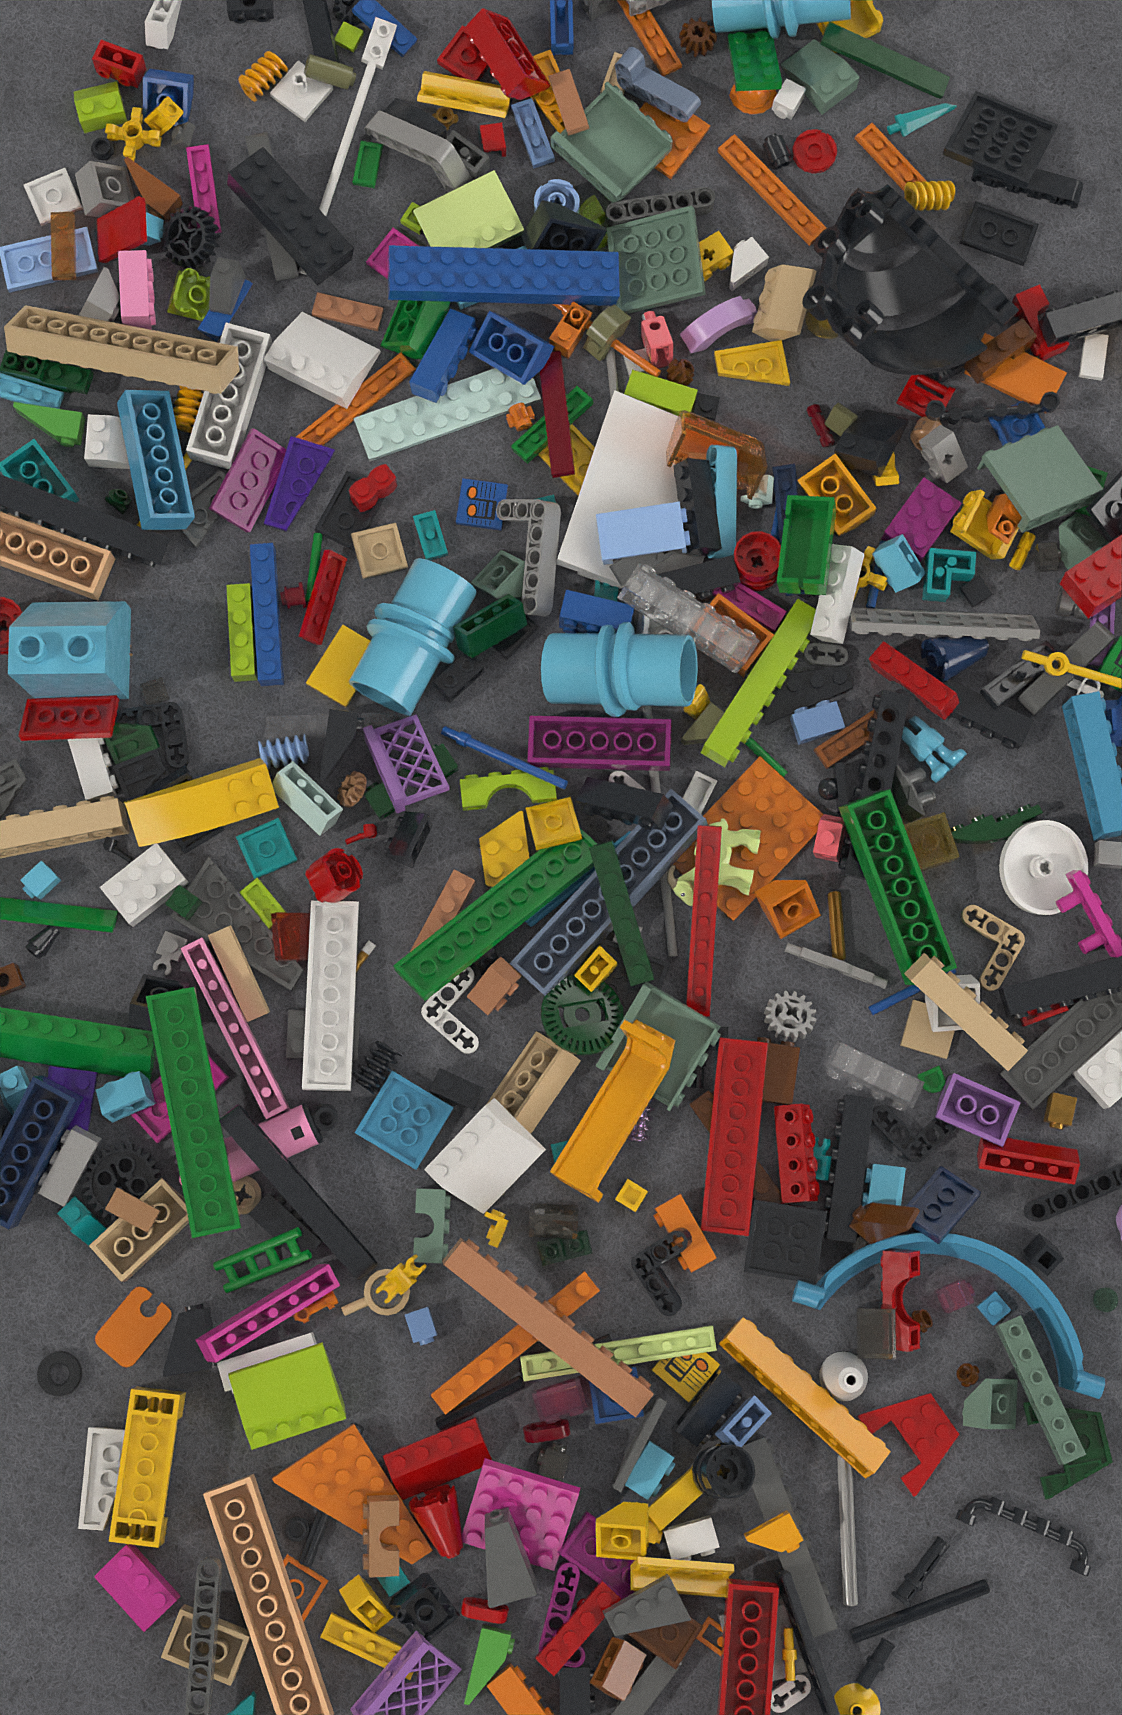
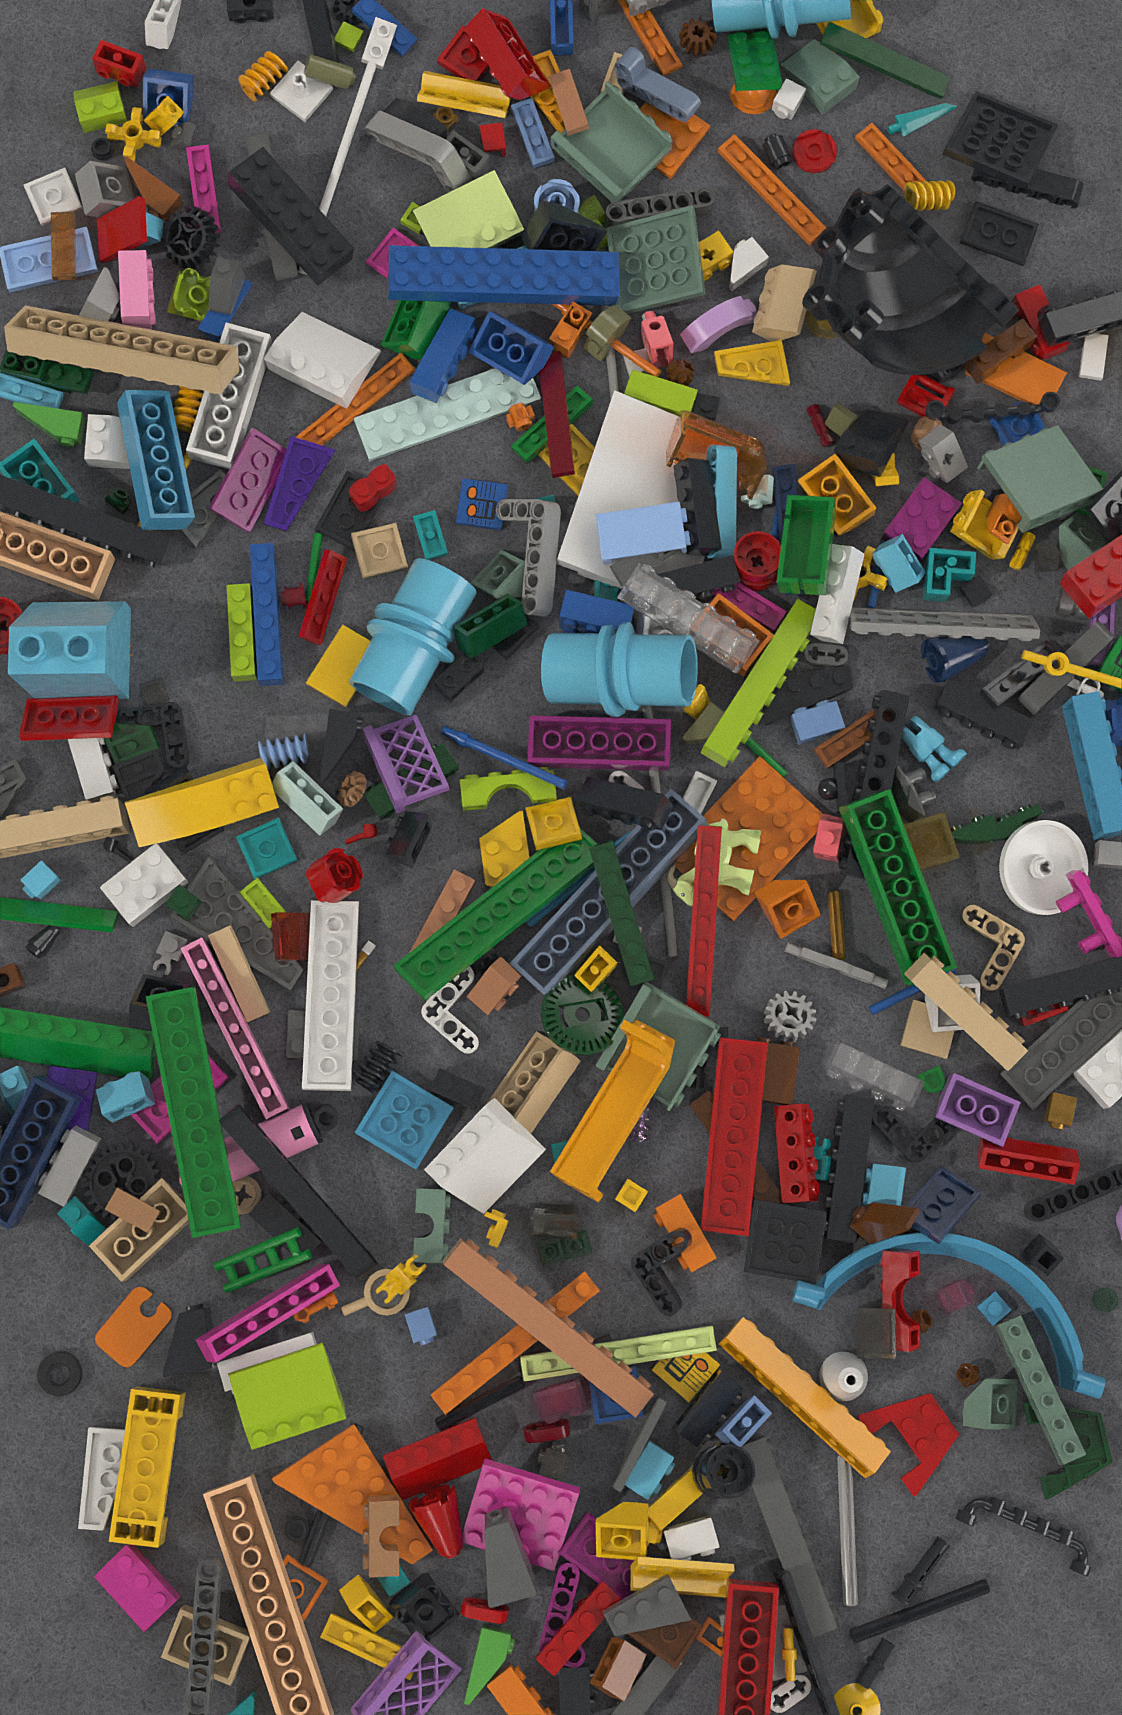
(347, 311): nougat plate -> none
(367, 164): green tile -> none
(776, 1534): light orange slope -> none
(928, 689): red arch -> none

